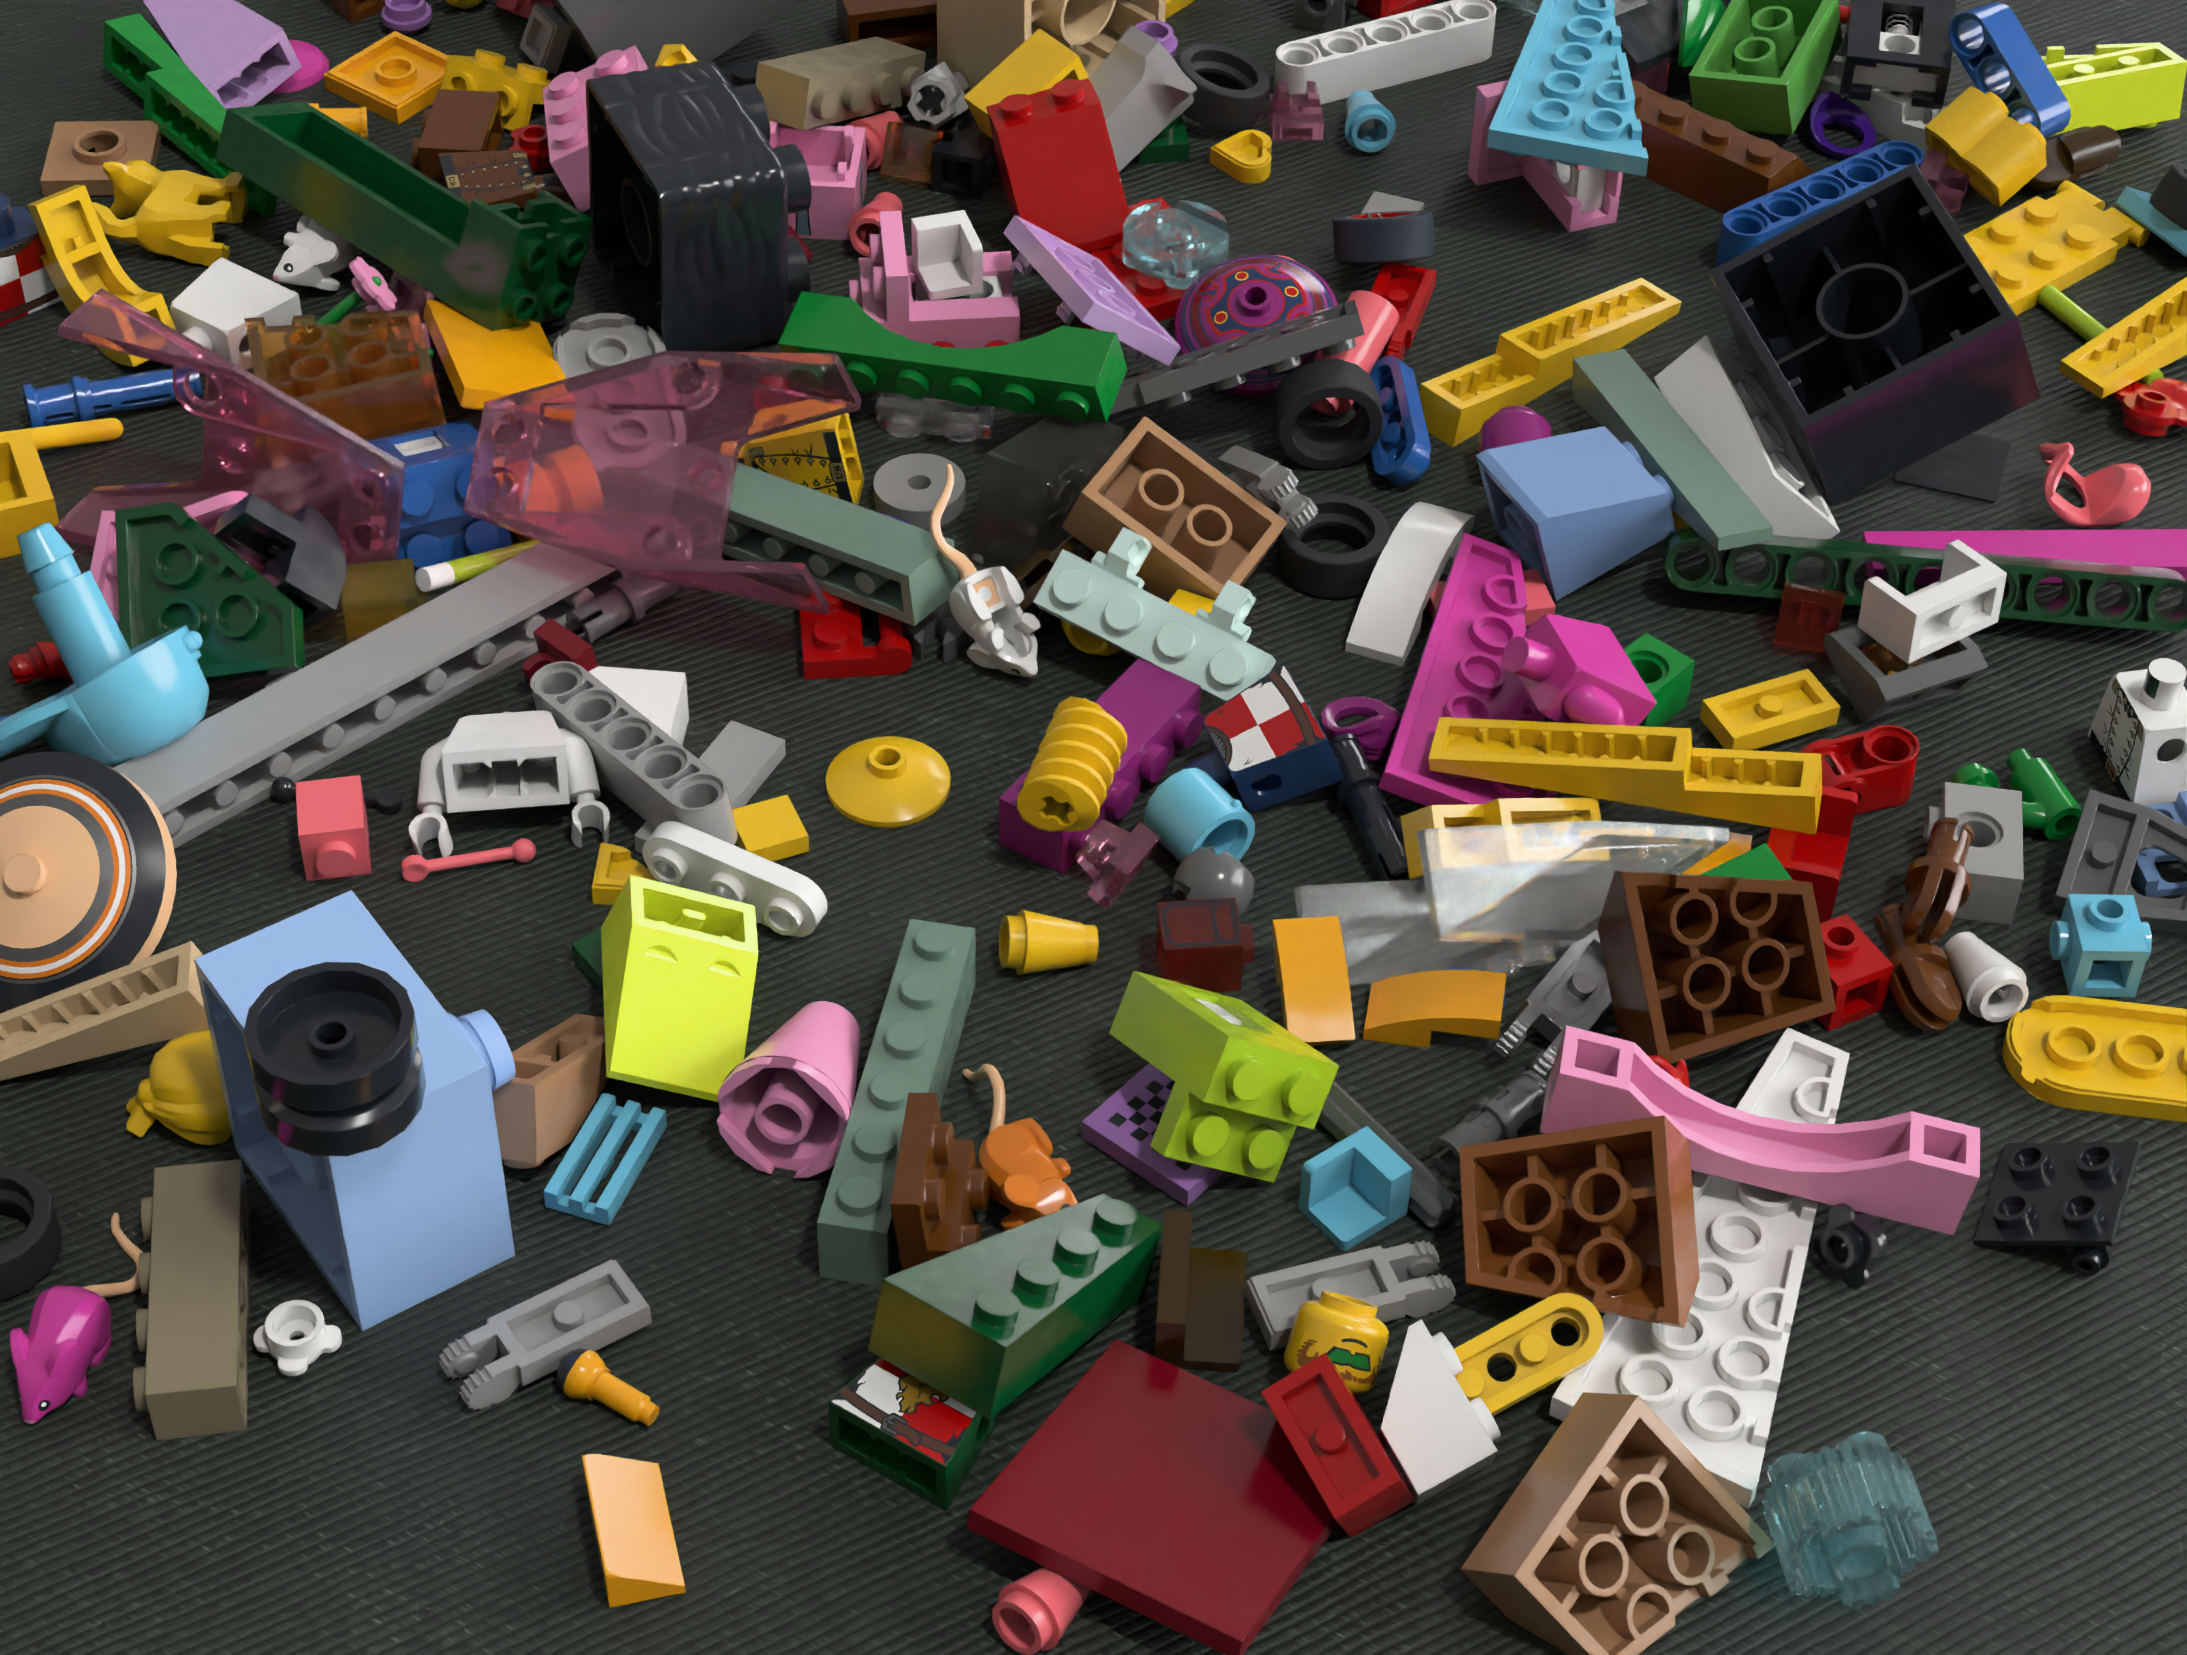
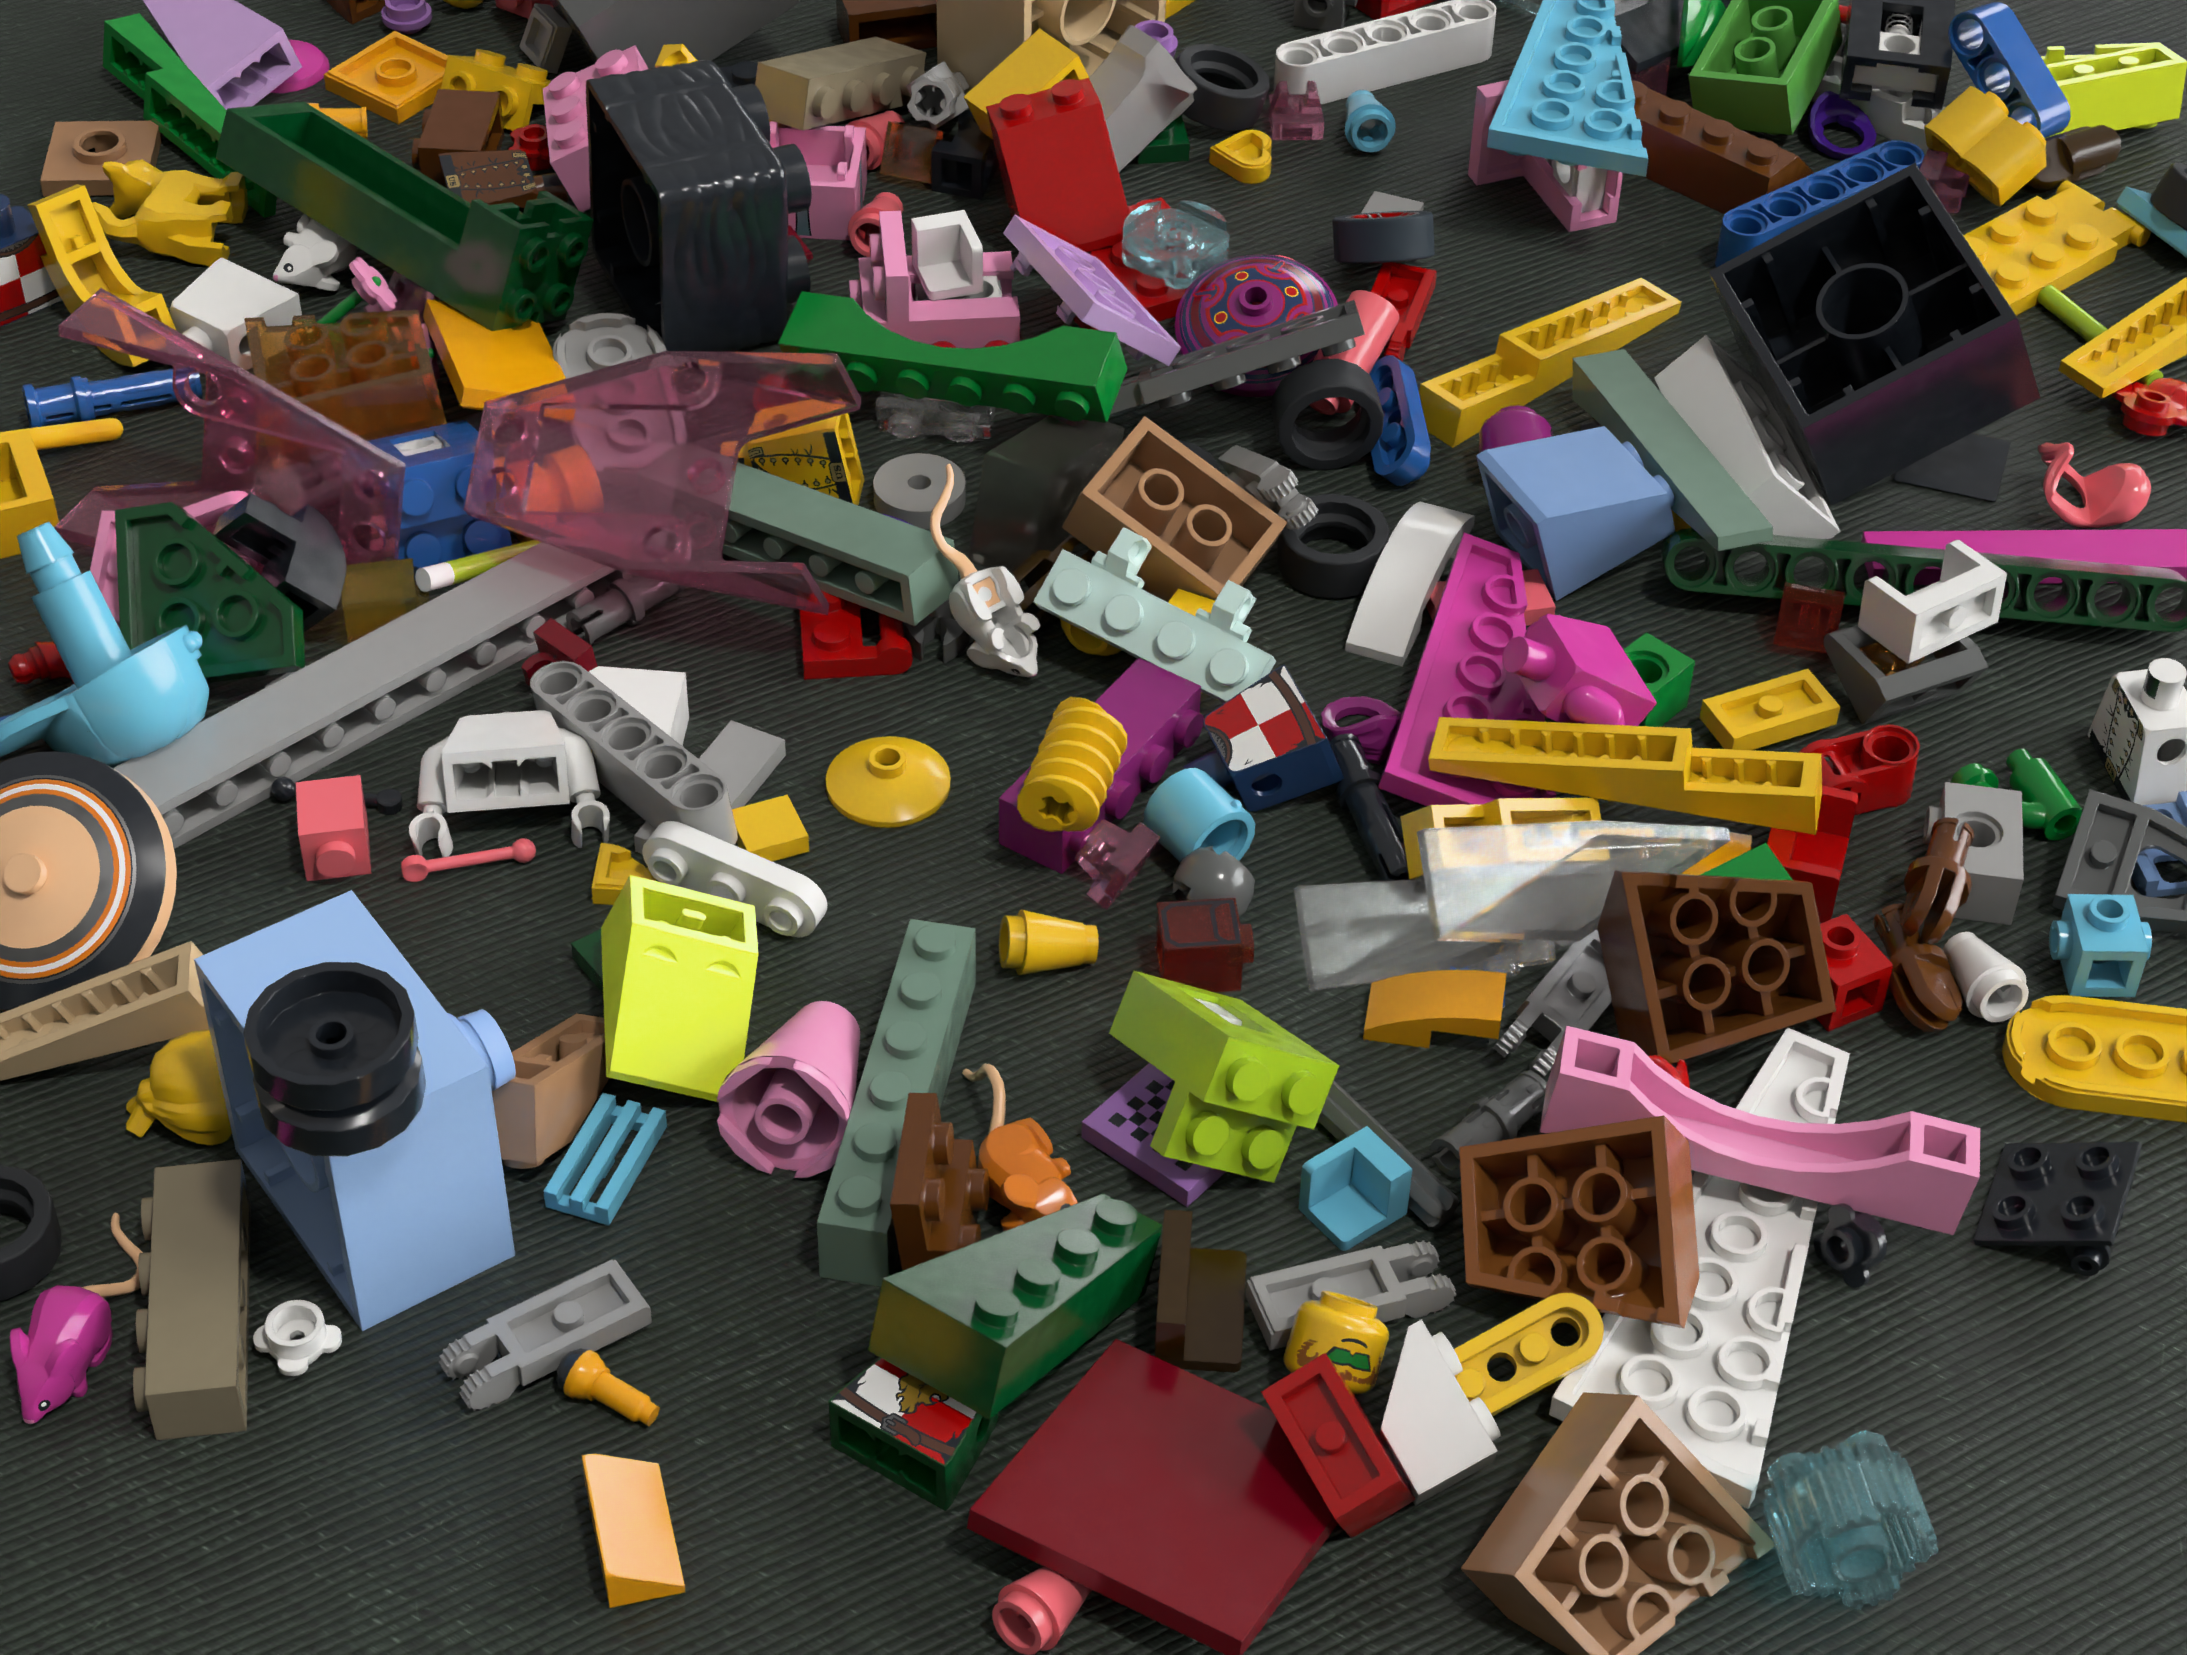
(1313, 980): light orange slope -> none

